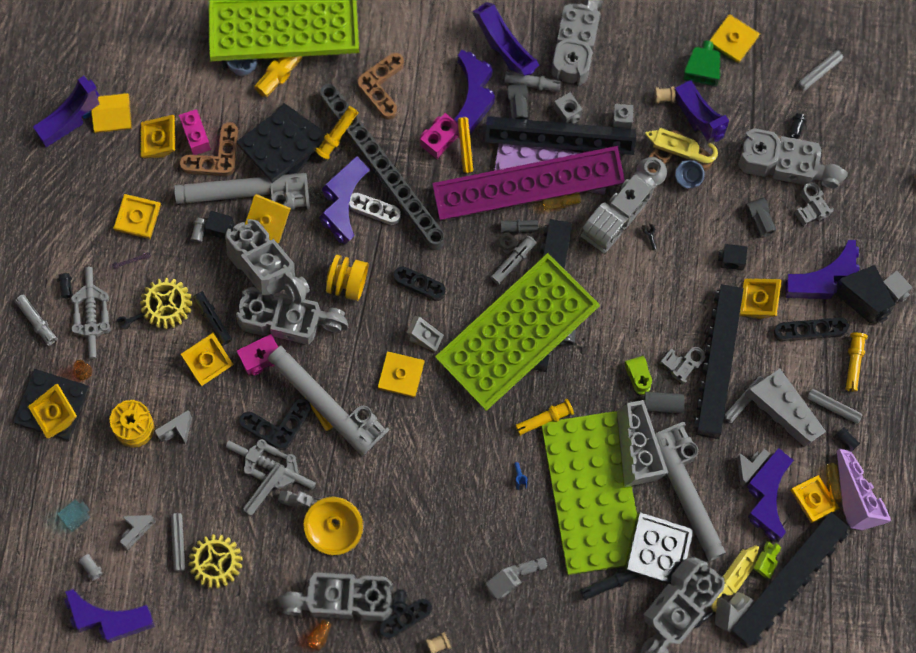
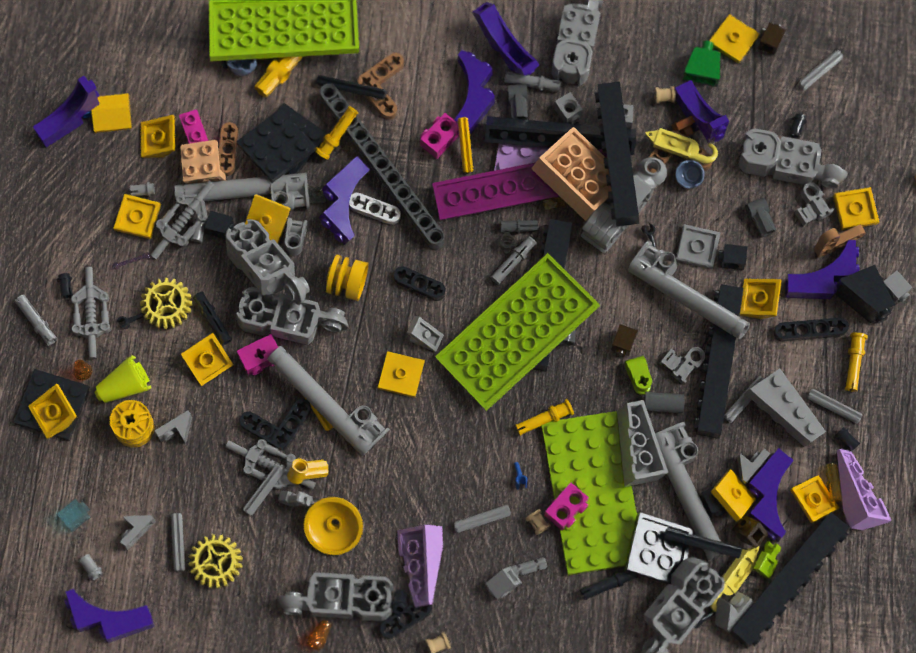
(123, 381): none -> neon yellow cone
(143, 189): none -> light grey pin
(194, 203): none -> light grey bar
(201, 162): none -> light nougat bracket
(295, 233): none -> light grey piece
(304, 469): none -> yellow piece
(352, 87): none -> black axle
(422, 553): none -> lavender wedge
(482, 518): none -> light grey axle
(538, 522): none -> tan bush
(563, 504): none -> dark pink brick
(575, 173): none -> light nougat slope
(618, 154): none -> black brick
(624, 340): none -> dark brown brick
(650, 267): none -> light grey piece
(683, 126): none -> dark orange tile
(698, 246): none -> light grey tile
(703, 543): none -> black axle
(711, 504): none -> black brick
(733, 495): none -> yellow plate
(750, 531): none -> dark brown brick
(771, 38): none -> dark brown brick
(832, 241): none -> medium nougat beam
(856, 208): none -> yellow plate

